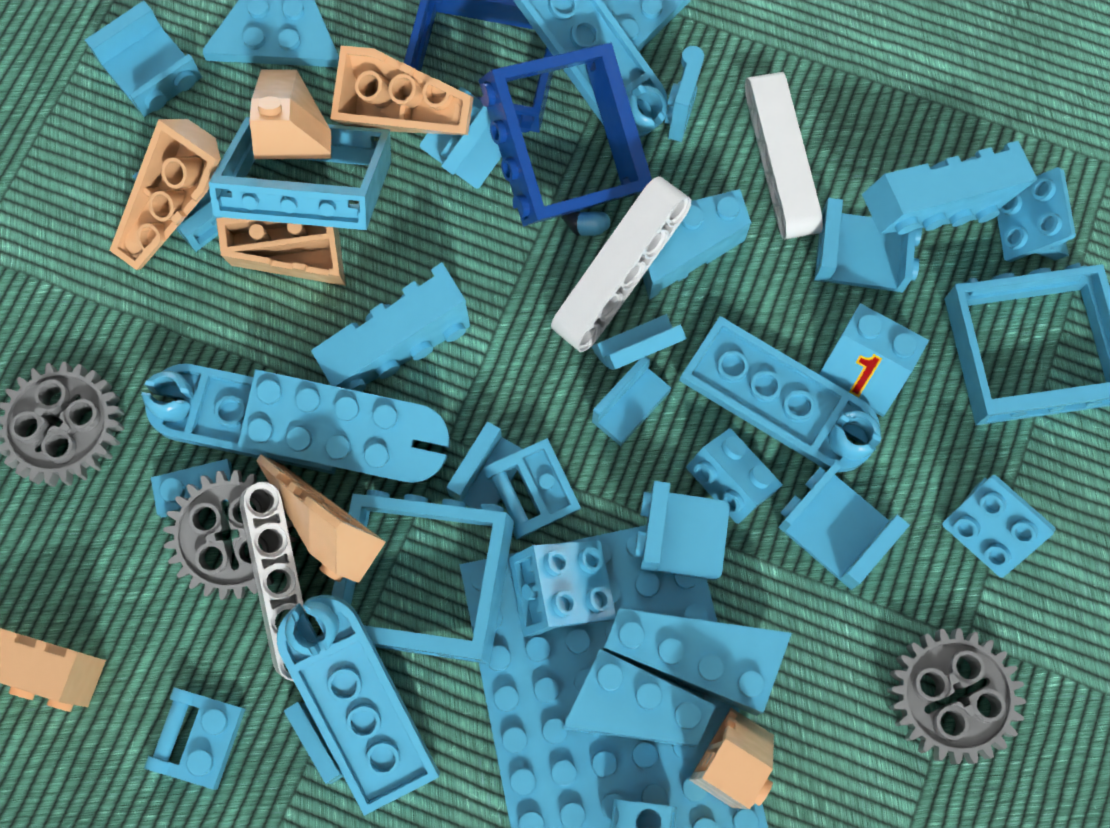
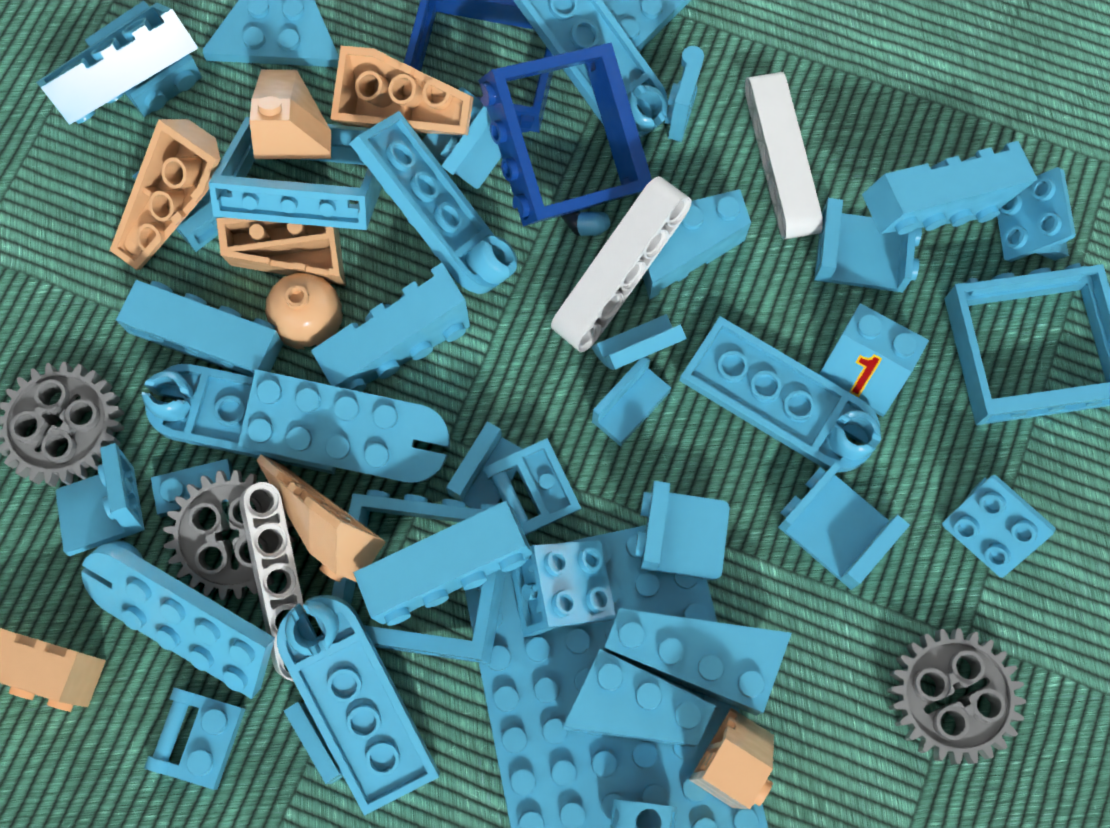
(101, 505): none -> medium azure bracket
(117, 63): none -> wedge
(177, 616): none -> medium azure plate
(198, 329): none -> medium azure brick
(303, 310): none -> light nougat cylinder
(435, 205): none -> medium azure plate
(443, 564): none -> medium azure brick
(733, 474): medium azure bracket -> none

